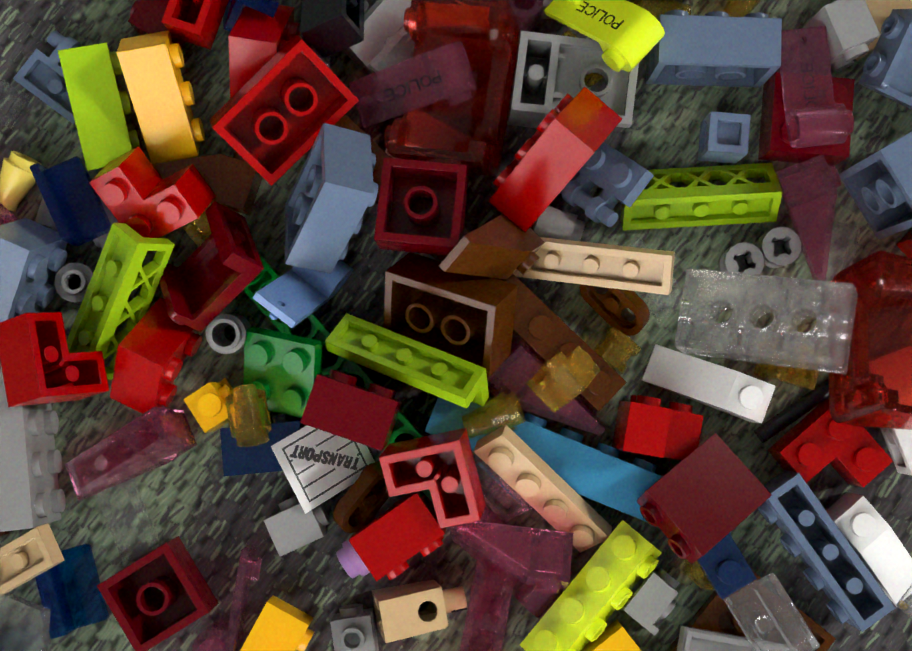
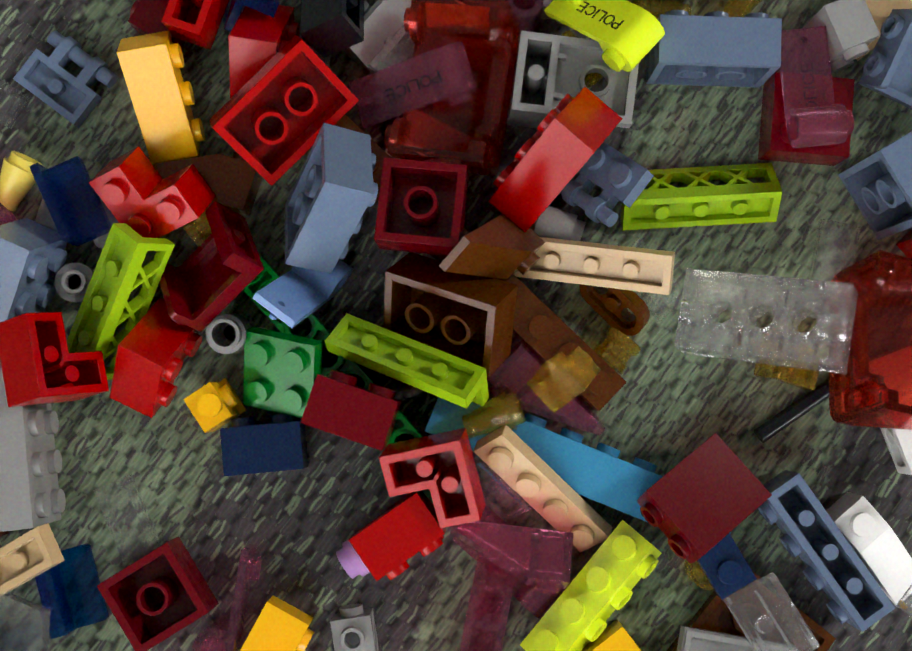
(97, 103): lime brick -> none
(131, 451): clear pink slope -> none
(248, 415): clear yellow brick -> none
(294, 528): light grey brick -> none
(320, 464): white sticker -> none
(361, 500): reddish brown plate -> none
(398, 609): tan torso -> none
(652, 599): light grey brick -> none
(656, 430): red brick -> none
(709, 384): white slope -> none
(724, 137): sand blue brick -> none
(733, 259): light grey wheel -> none
(773, 251): light grey wheel -> none
(811, 202): clear pink slope -> none
(823, 441): red brick -> none

